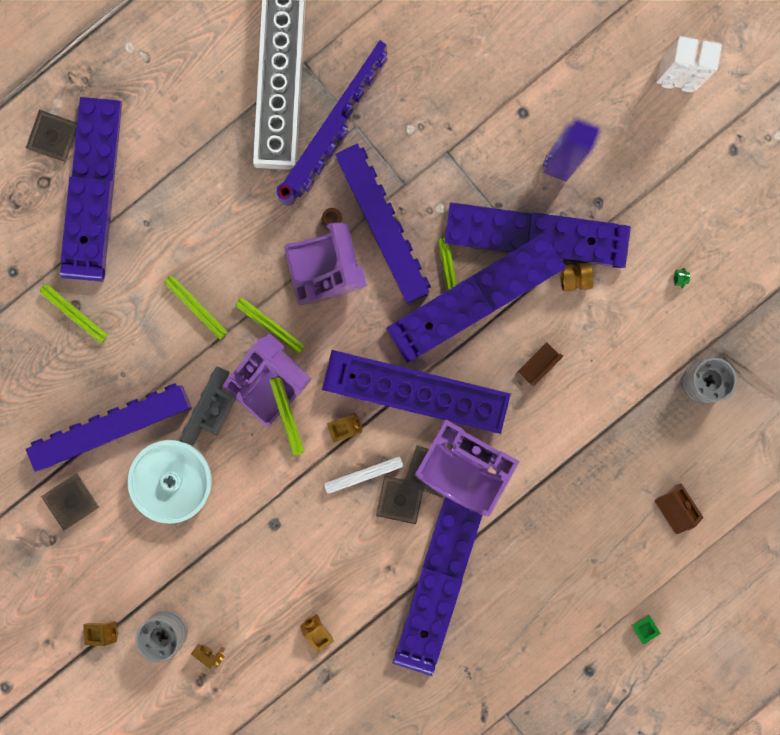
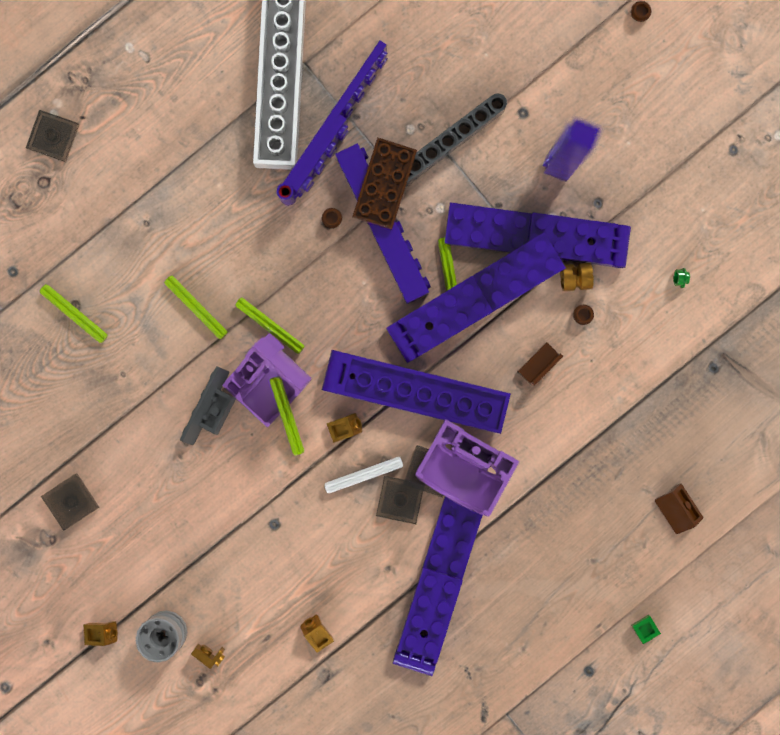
(91, 190): dark purple hinge -> none
(108, 428): dark purple brick -> none
(169, 481): light aqua dish -> none
(324, 266): medium lavender piece -> none
(384, 183): none -> reddish brown tile
(458, 138): none -> dark grey beam
(583, 314): none -> reddish brown plate
(641, 11): none -> reddish brown plate
(679, 66): white piece -> none
(718, 374): light grey wheel -> none

